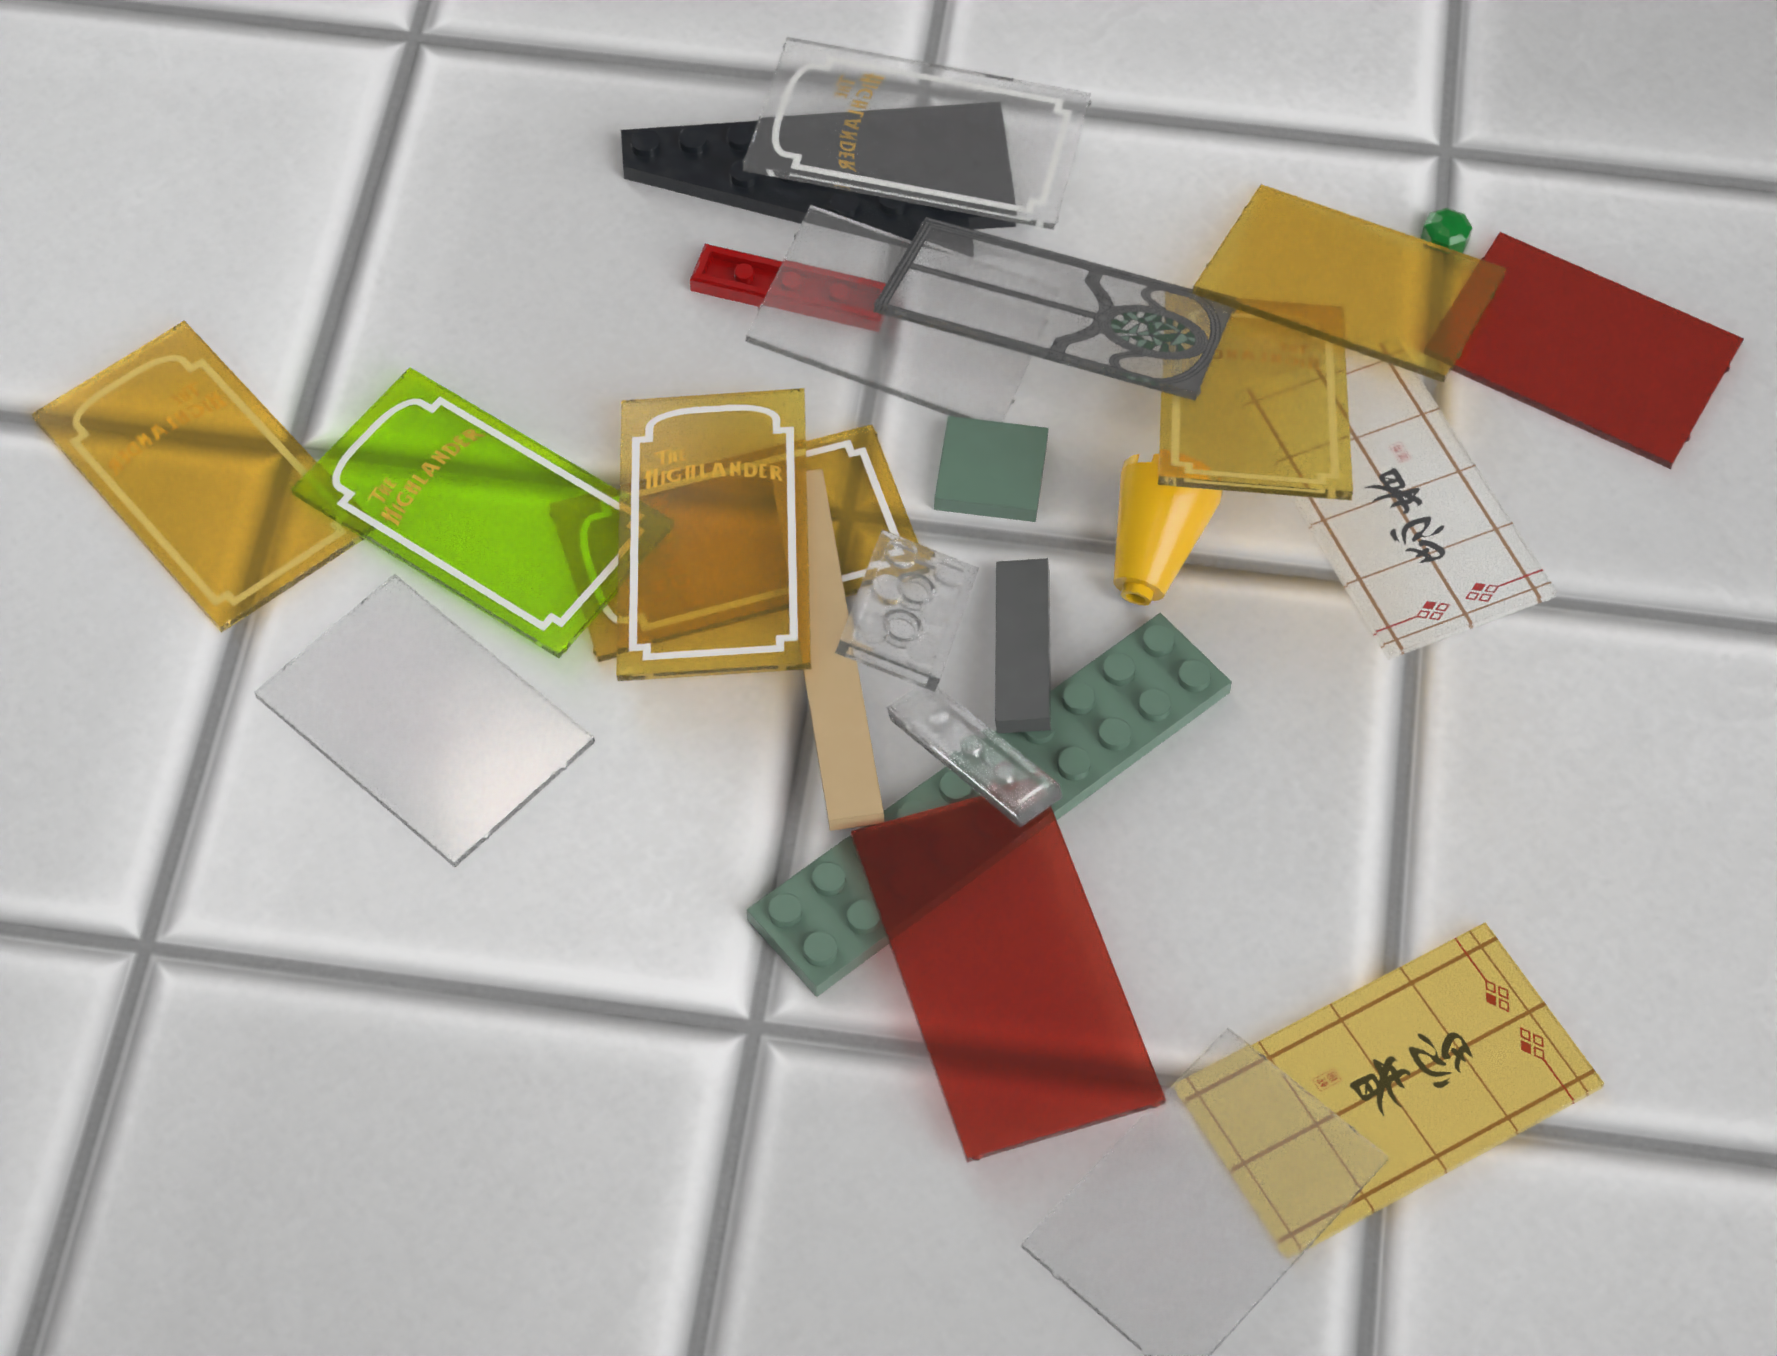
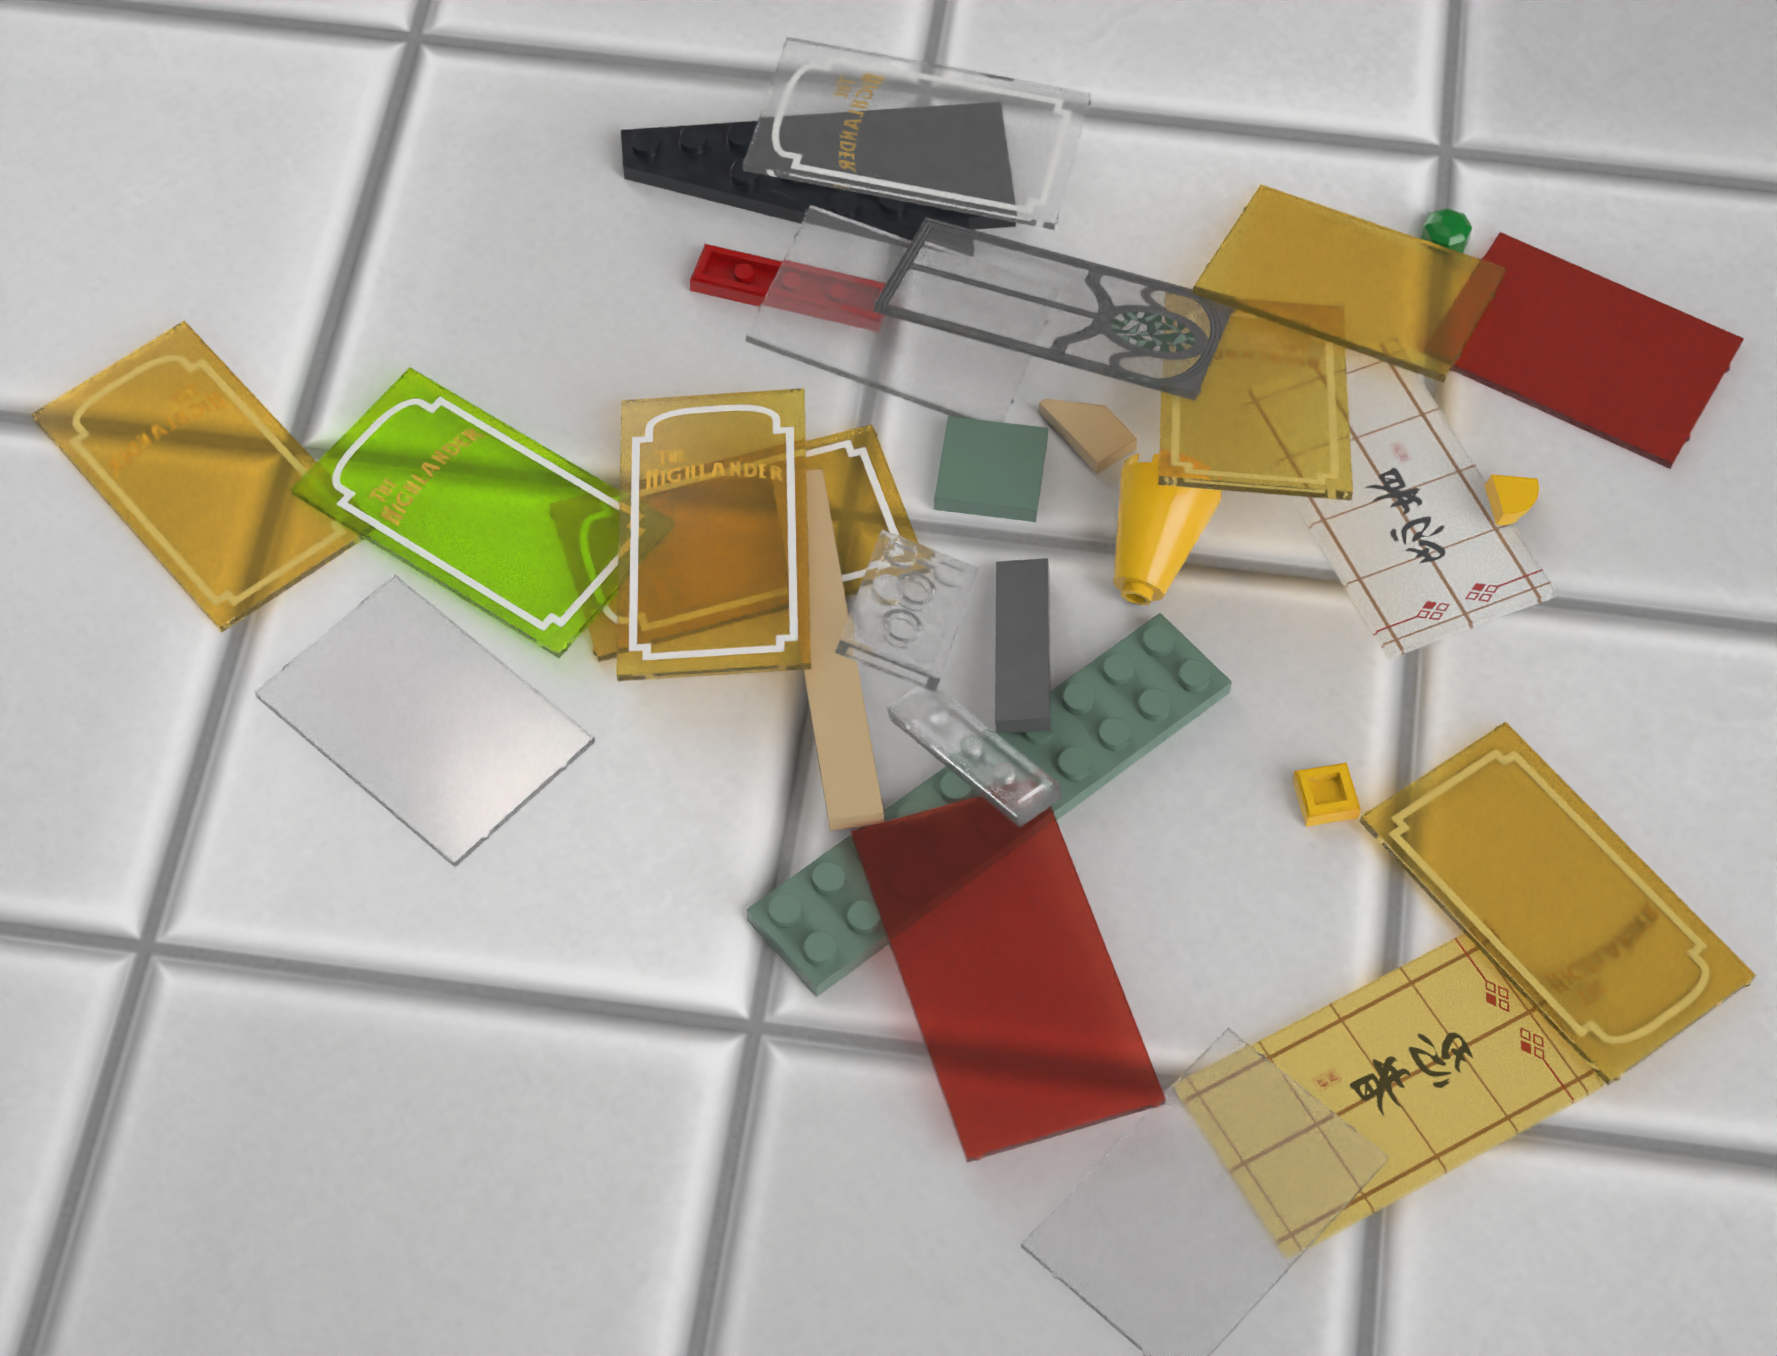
(1090, 431): none -> tan tile
(1326, 794): none -> yellow tile
(1511, 497): none -> yellow tile
(1557, 902): none -> clear yellow piece

